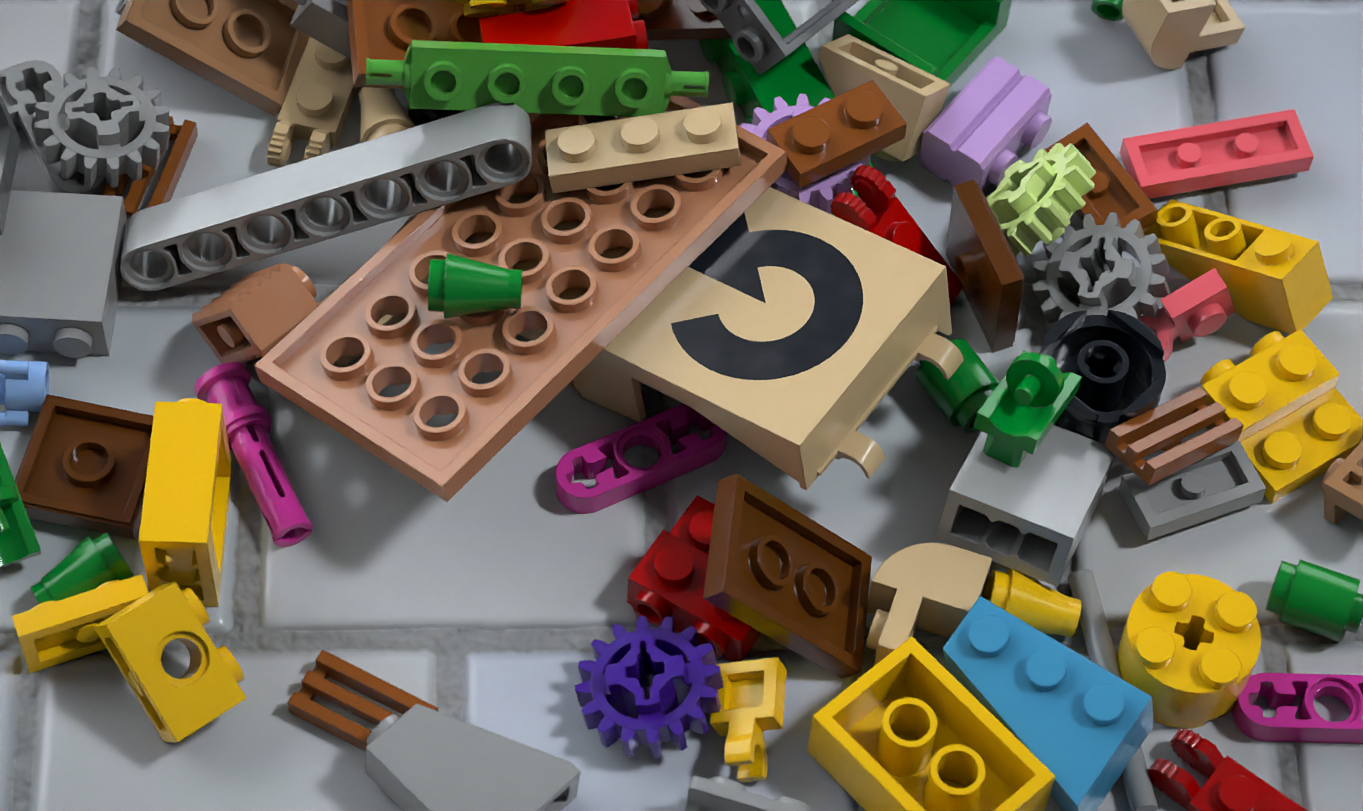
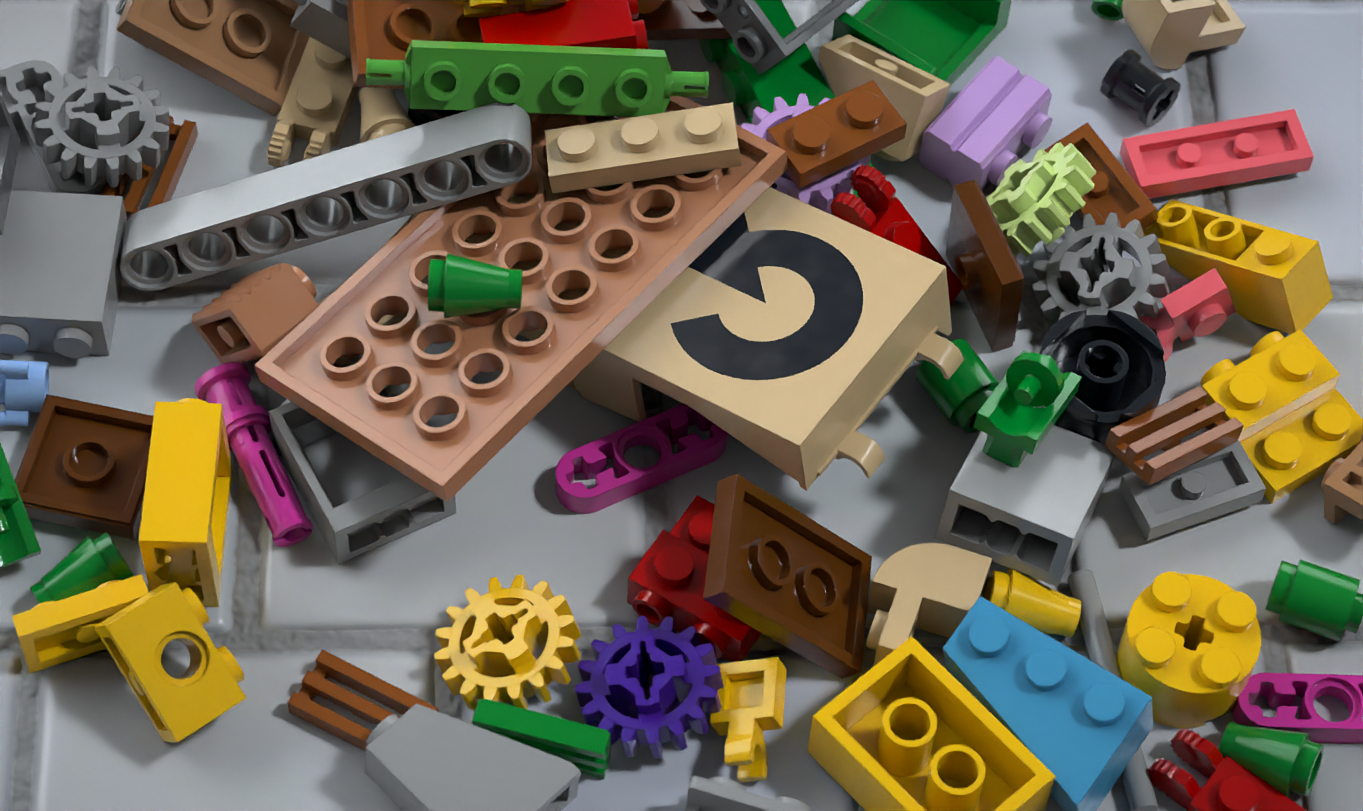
(366, 520): none -> light grey window
(508, 644): none -> yellow gear
(572, 741): none -> green tile
(1158, 93): none -> black bush
(1276, 756): none -> green cone

